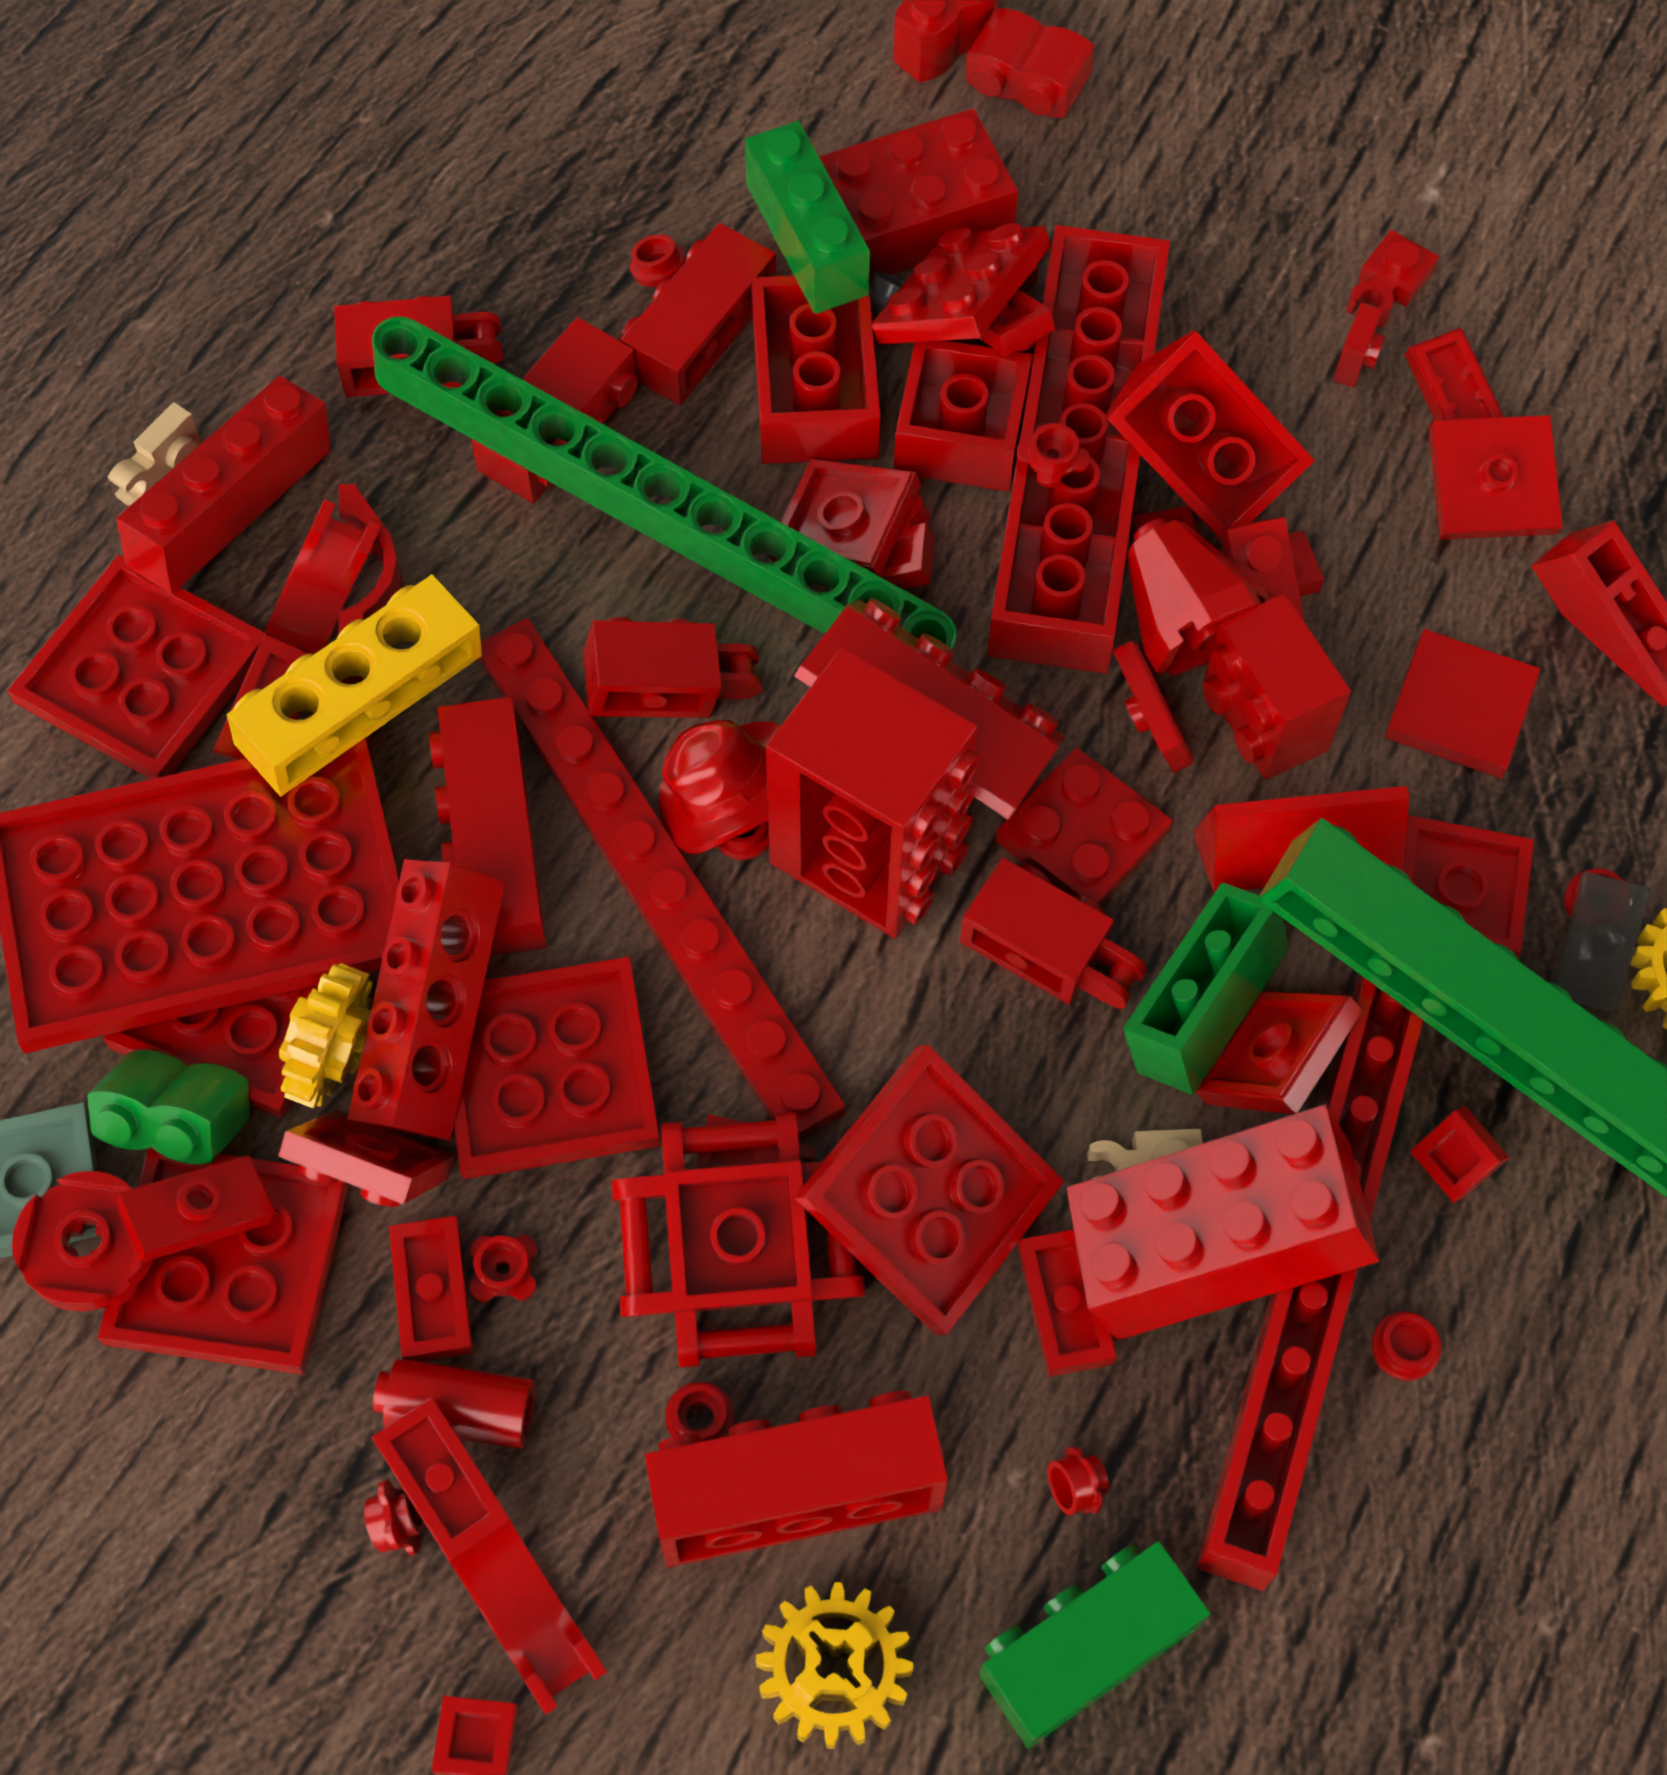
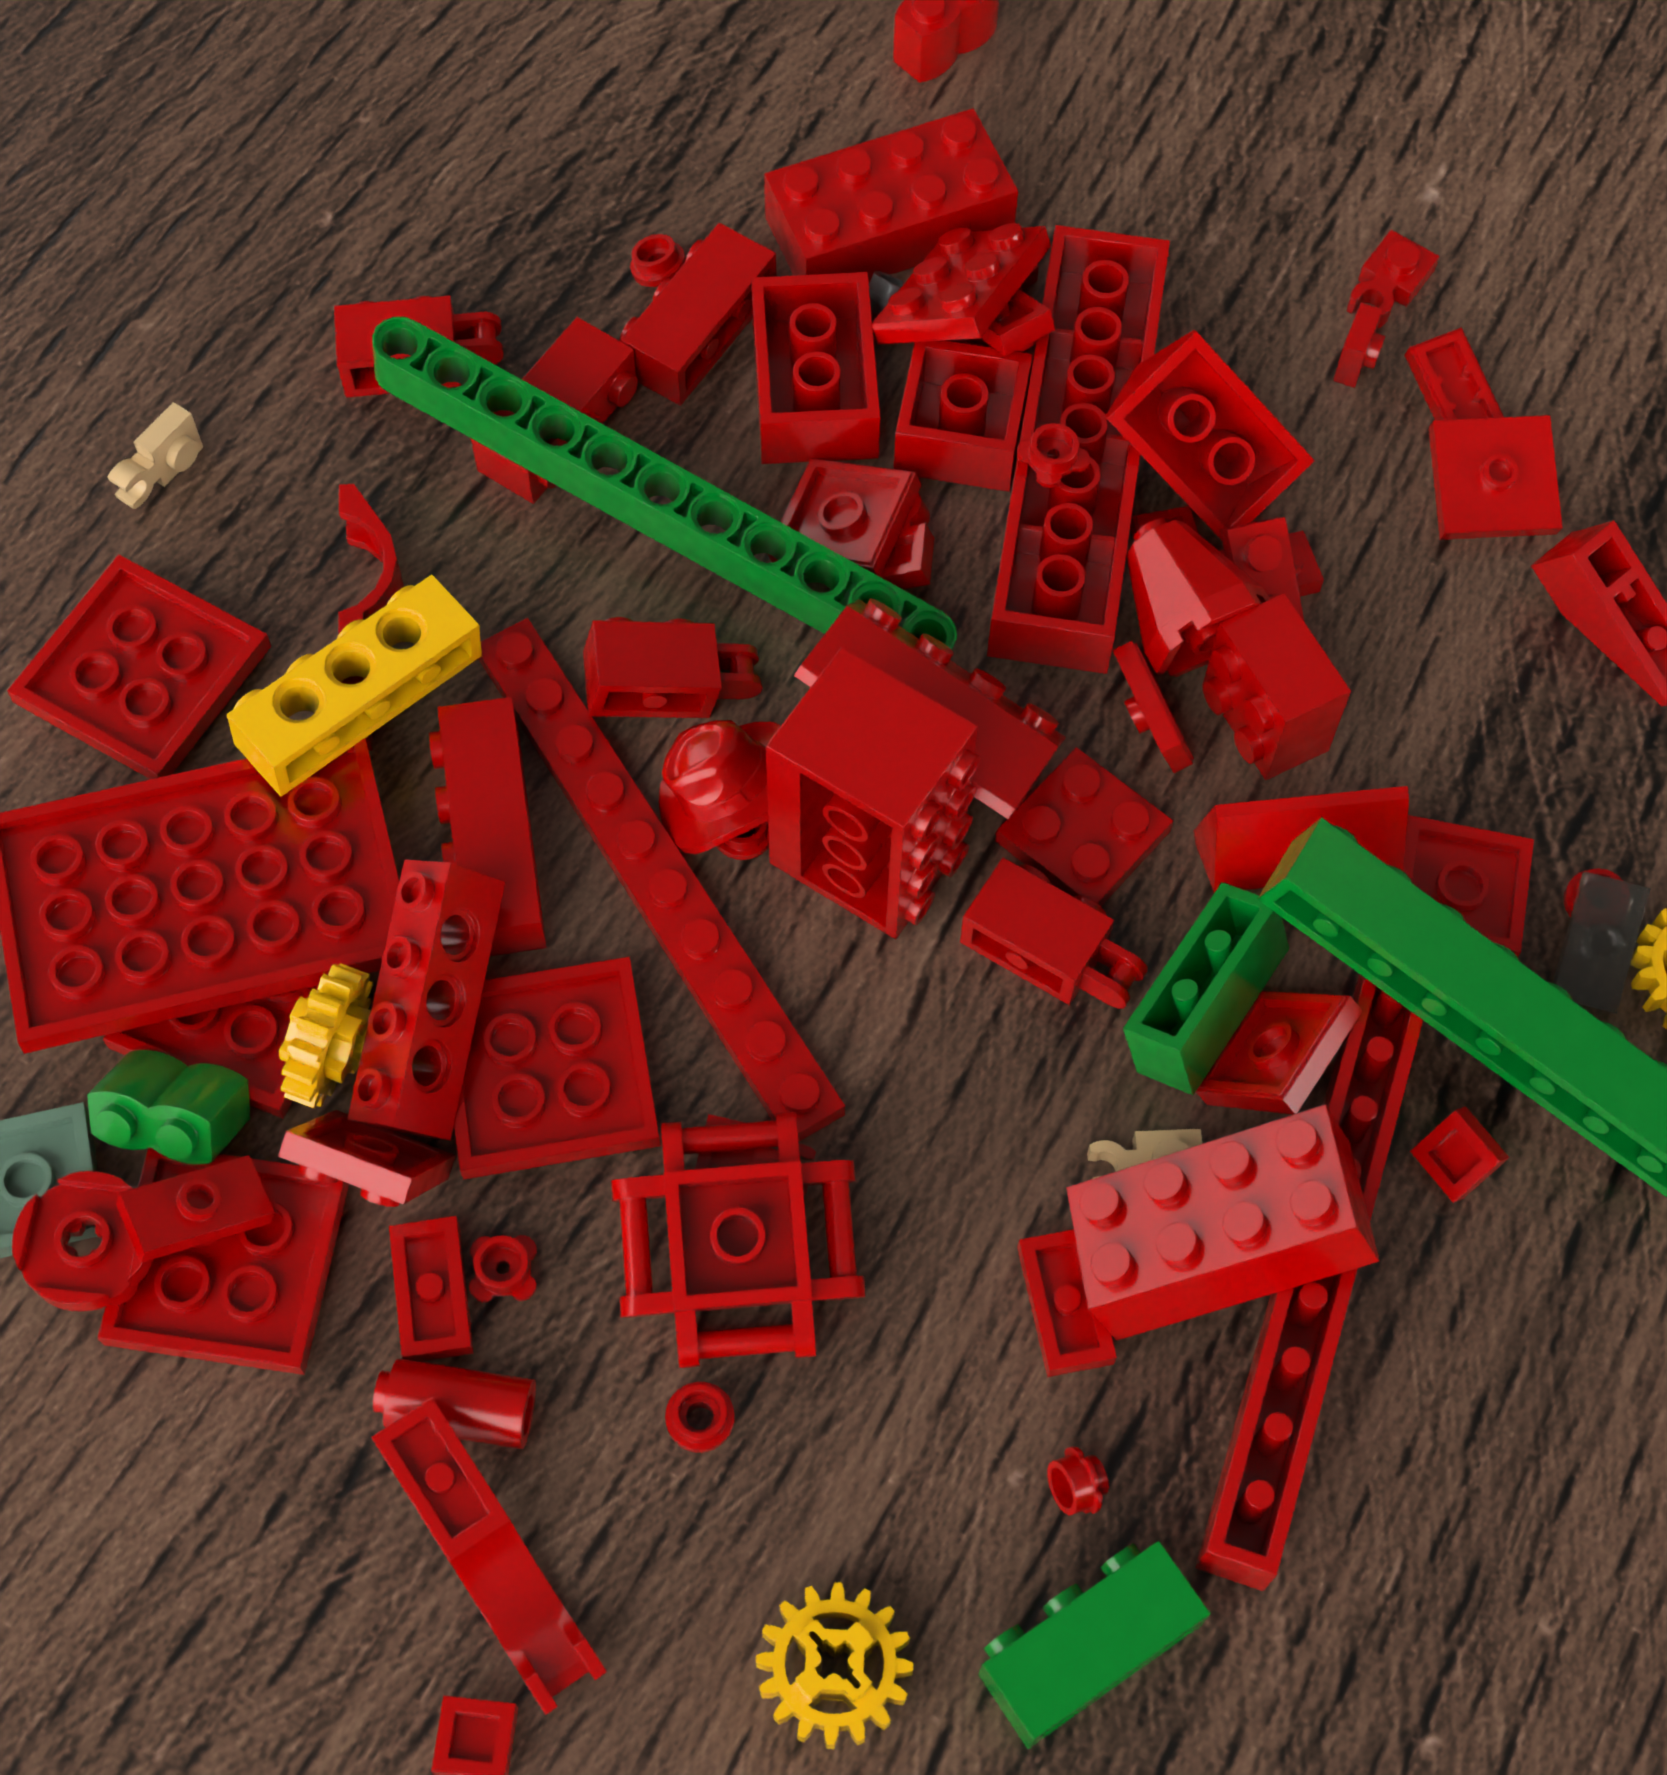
(224, 484): red brick -> none
(306, 605): red piece -> none
(393, 1520): red plate -> none
(796, 1478): red brick -> none
(807, 217): green brick -> none
(930, 1190): red plate -> none
(1029, 62): red brick -> none
(1406, 1346): red plate -> none
(1462, 703): red tile -> none

